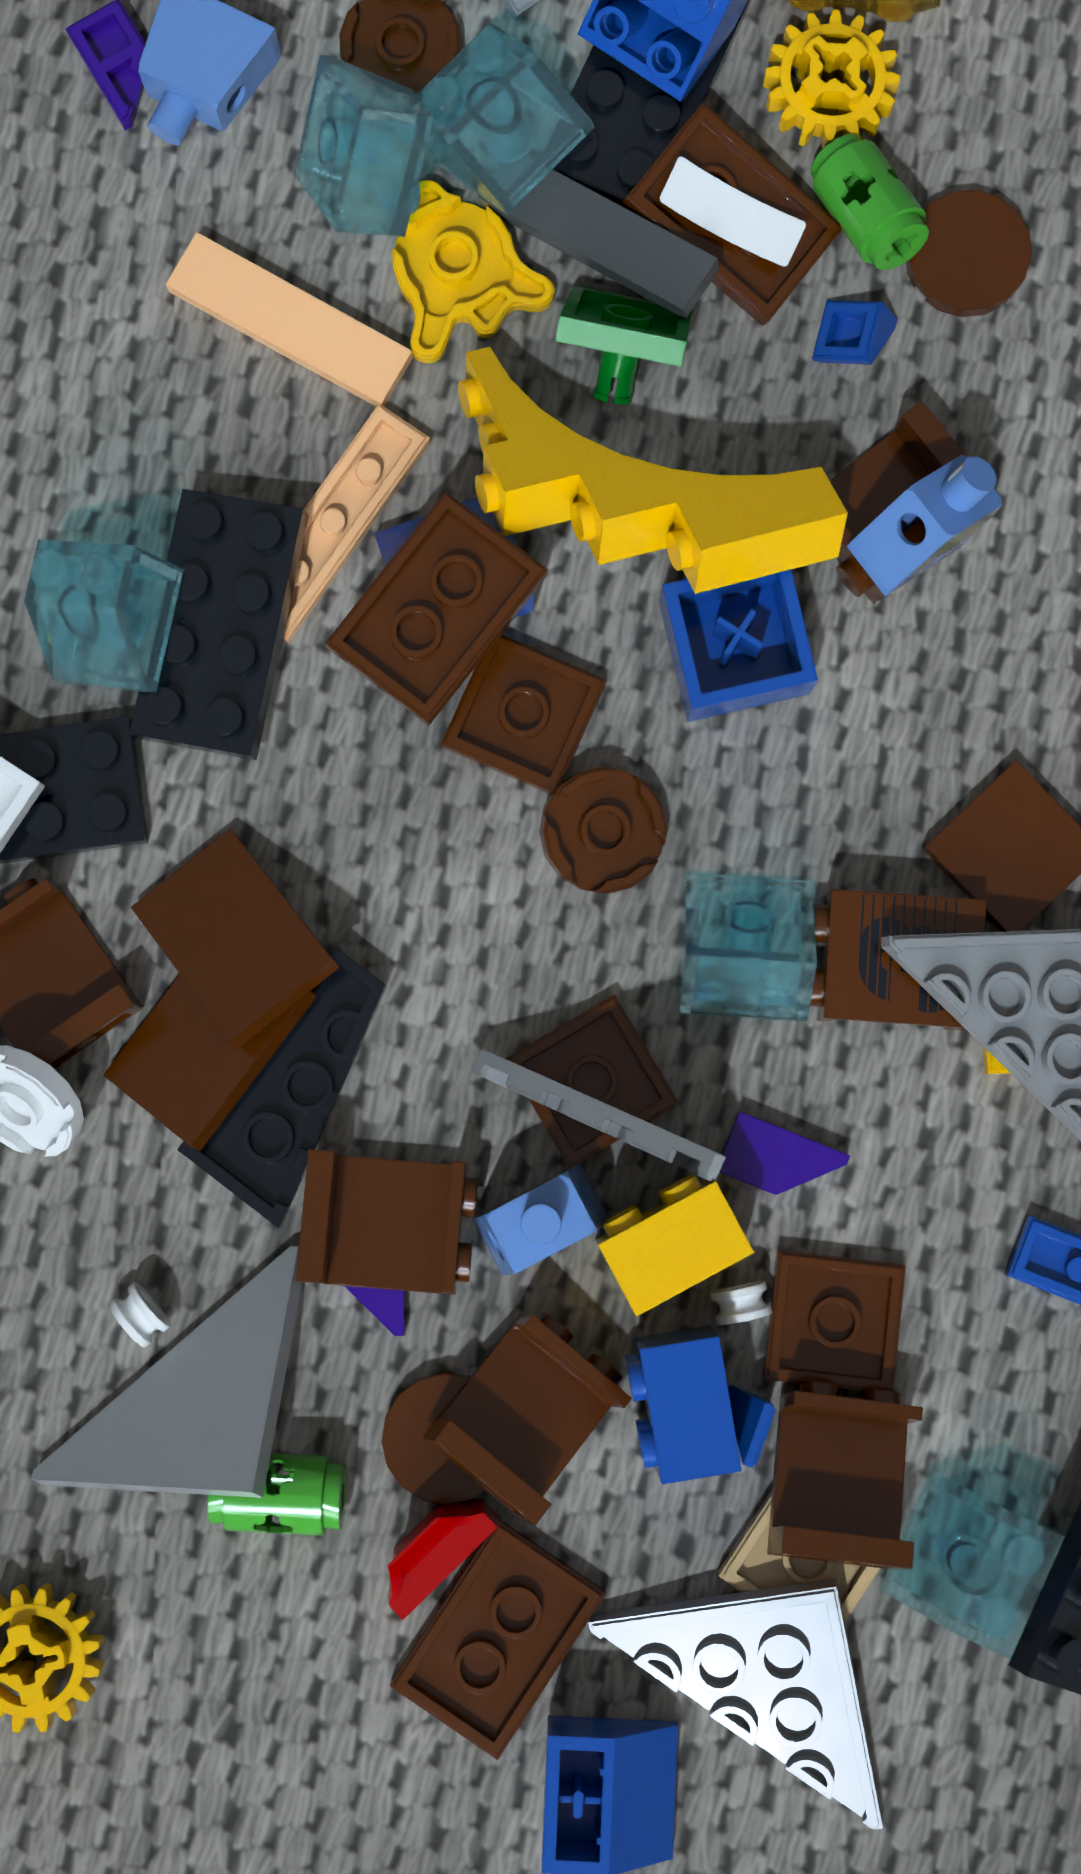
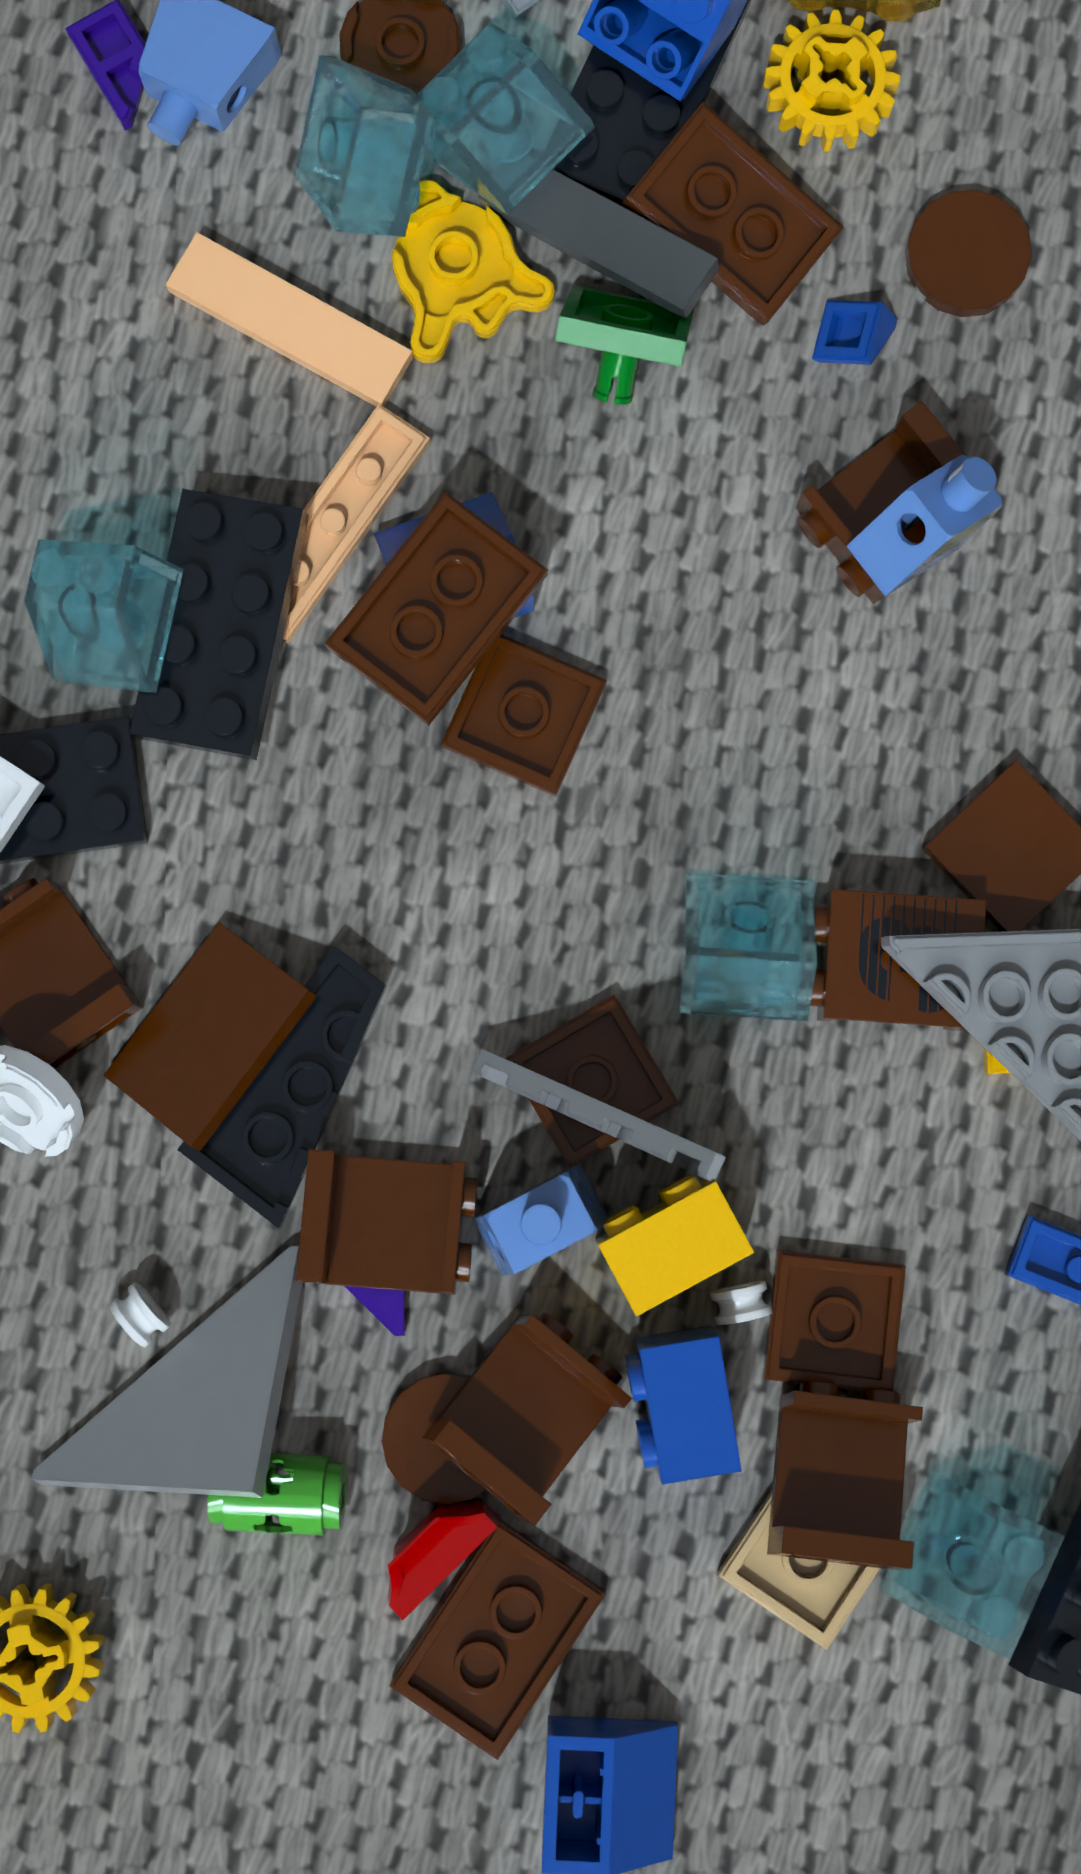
(234, 938): reddish brown tile -> none
(603, 830): reddish brown tile -> none
(625, 507): yellow arch -> none
(731, 213): white sticker -> none
(737, 644): blue brick -> none
(752, 1422): blue slope -> none
(769, 1671): tile -> none
(775, 1157): dark purple tile -> none
(869, 201): bright green piece -> none

